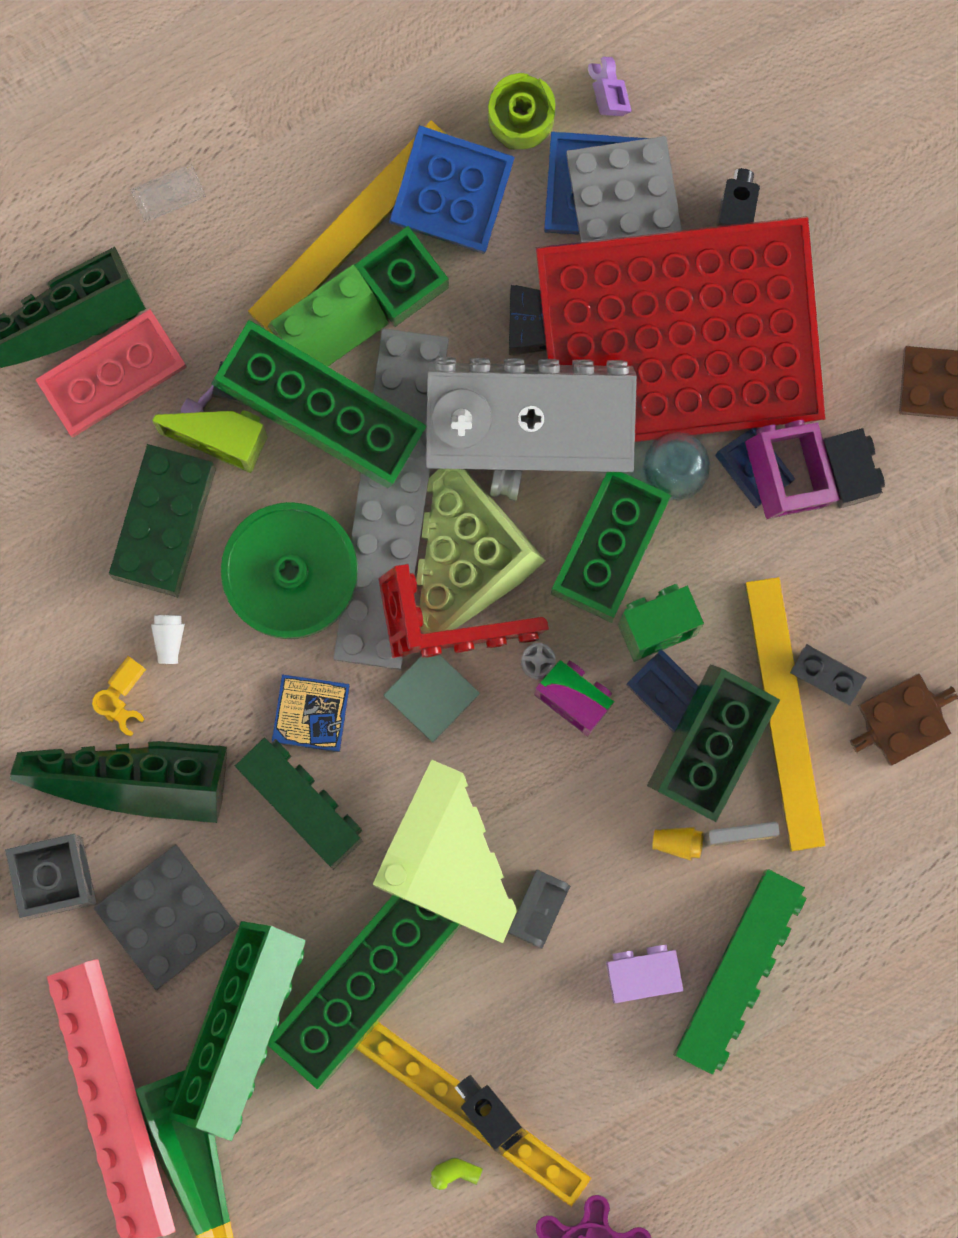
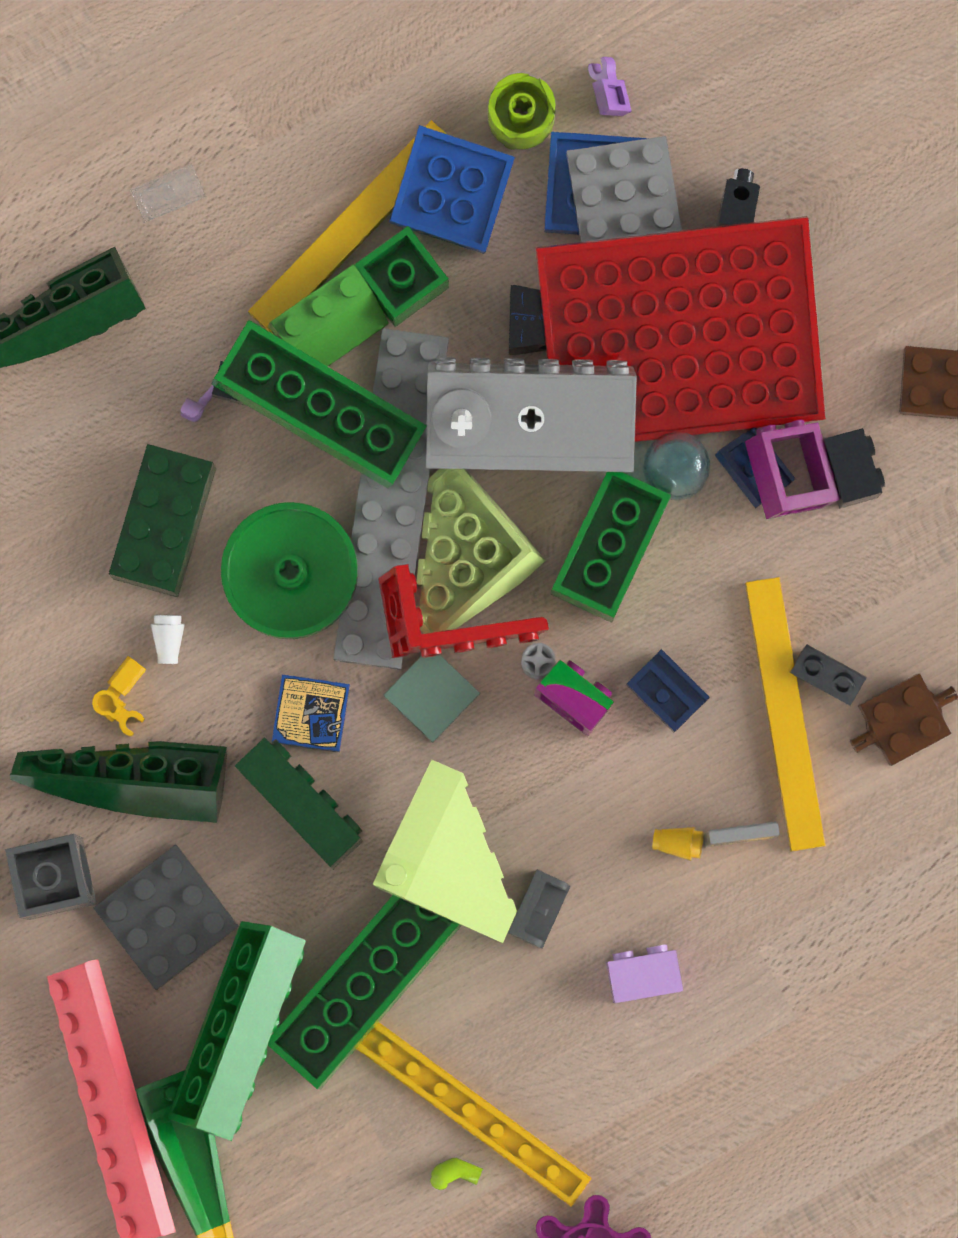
(111, 373): coral plate -> none
(220, 434): lime slope -> none
(497, 1127): black torso -> none
(506, 483): light grey wheel -> none
(660, 622): green brick -> none
(713, 742): dark green brick -> none
(739, 971): green brick -> none

